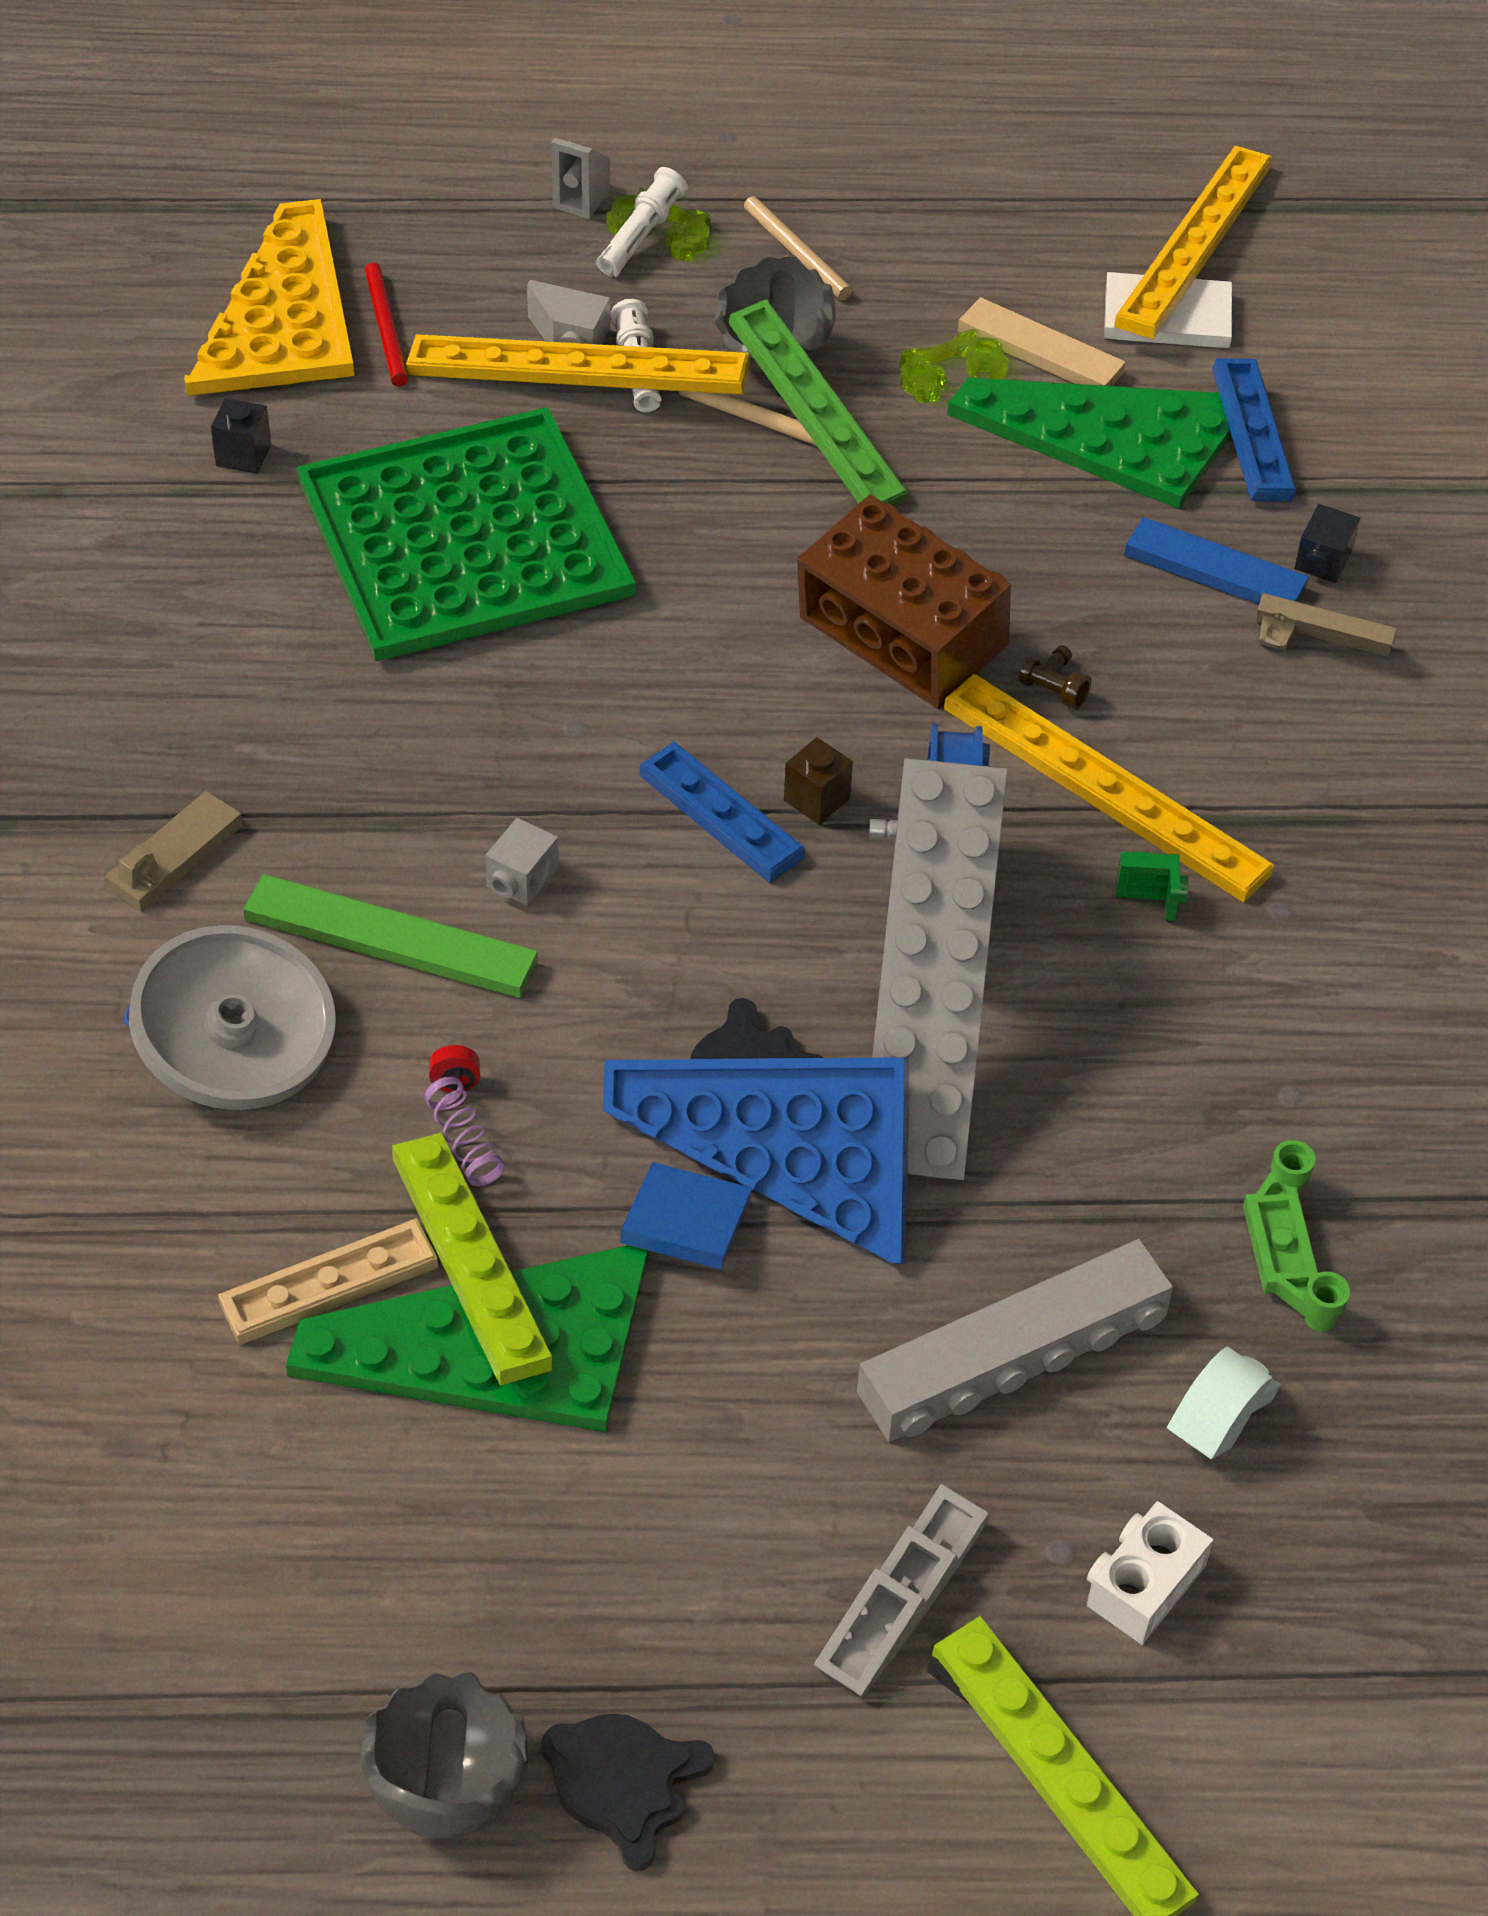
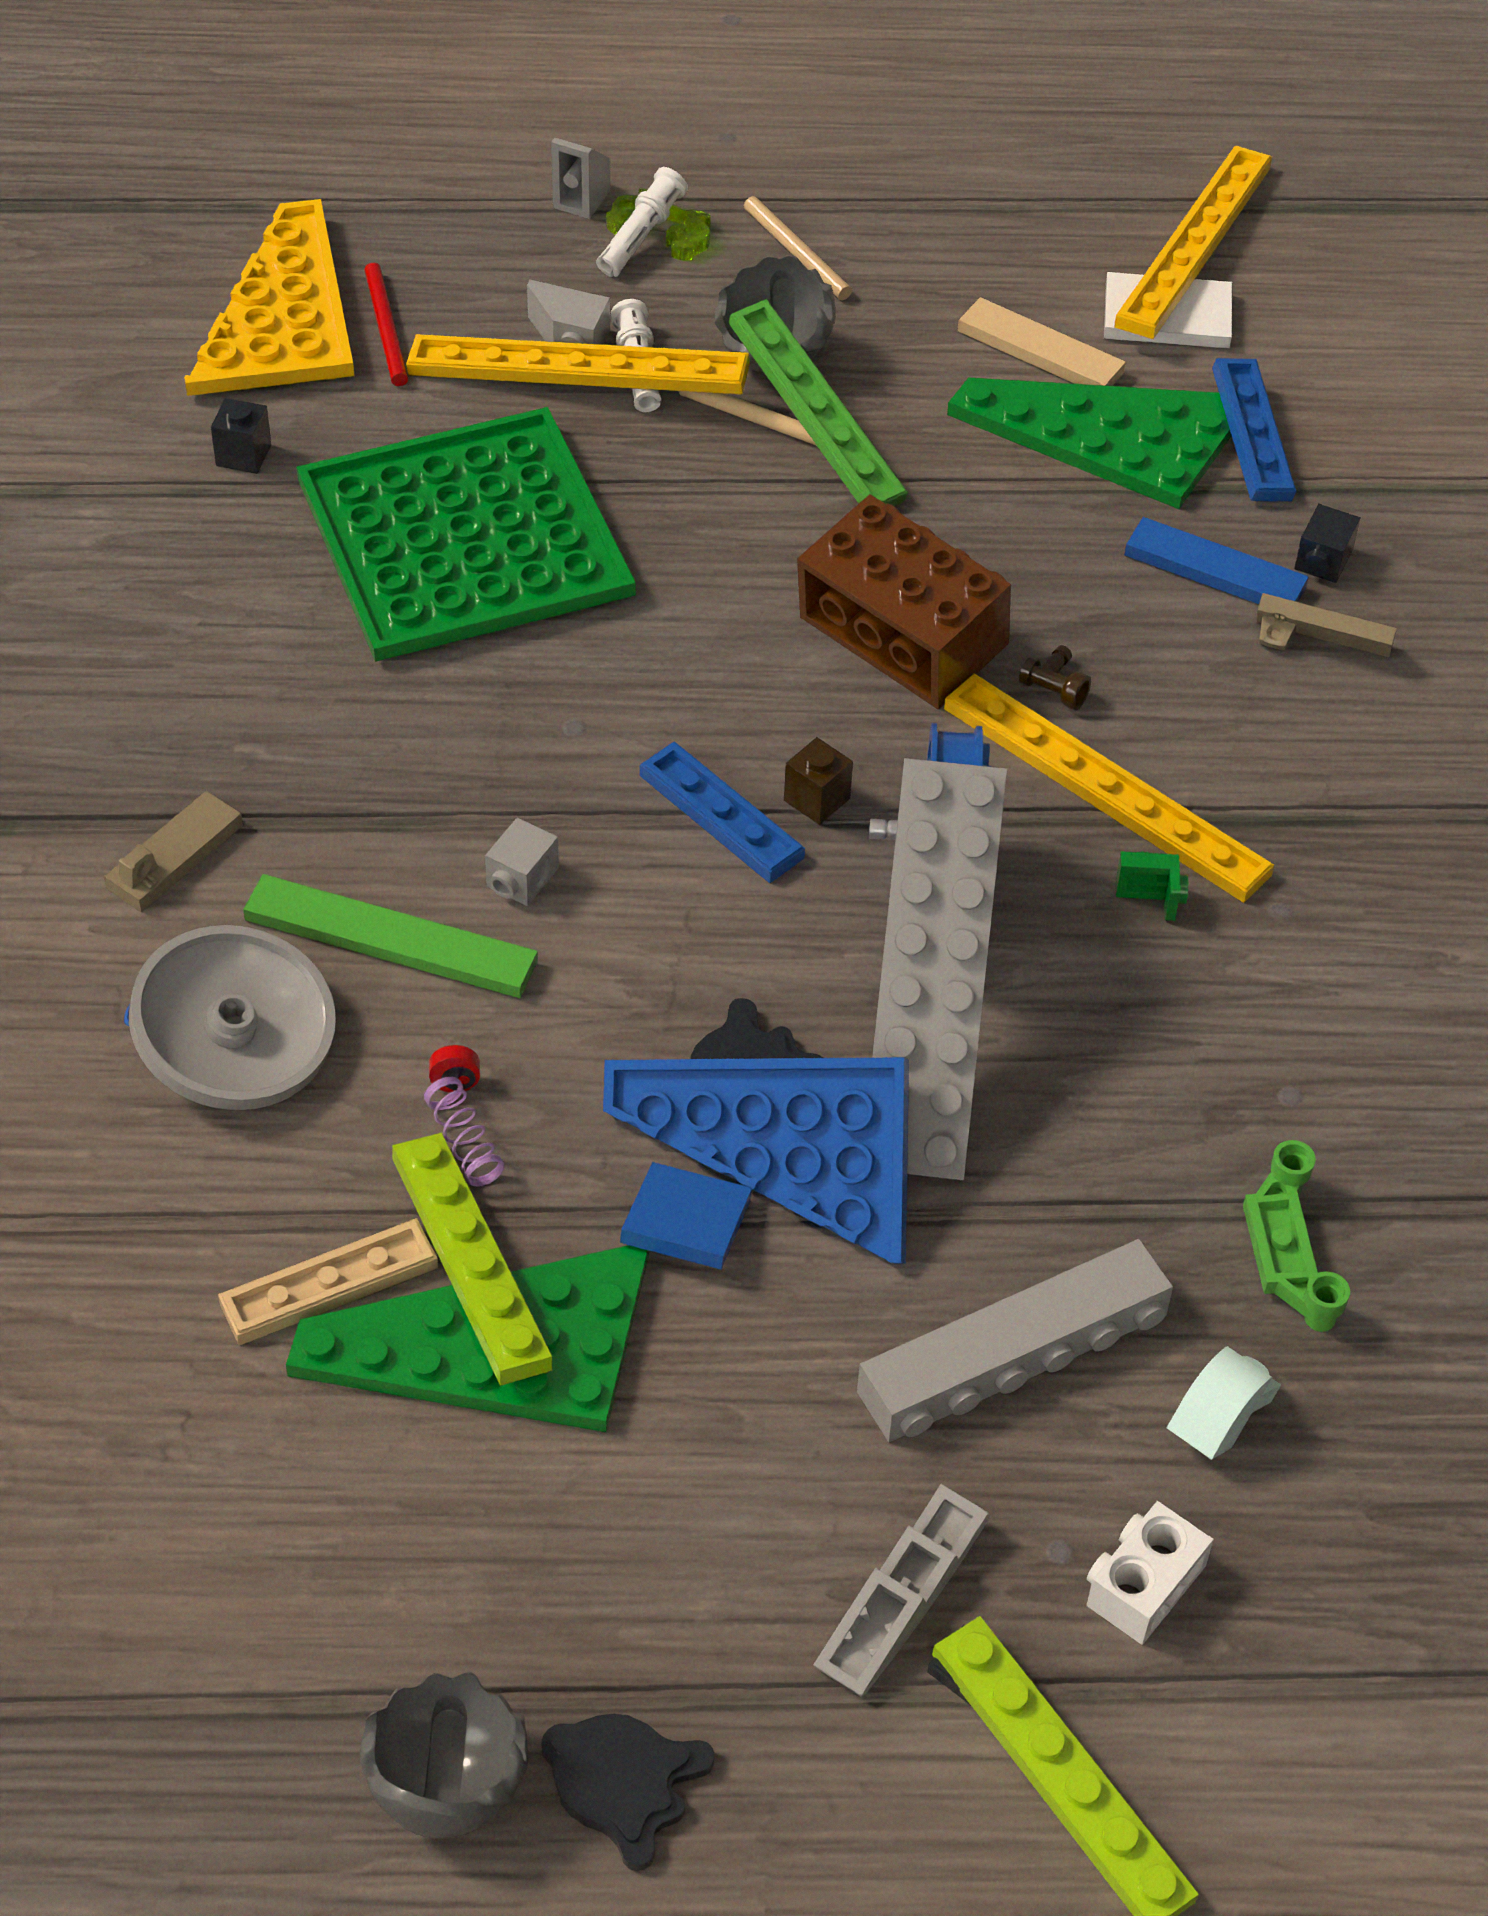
(925, 380): clear neon green helmet -> none

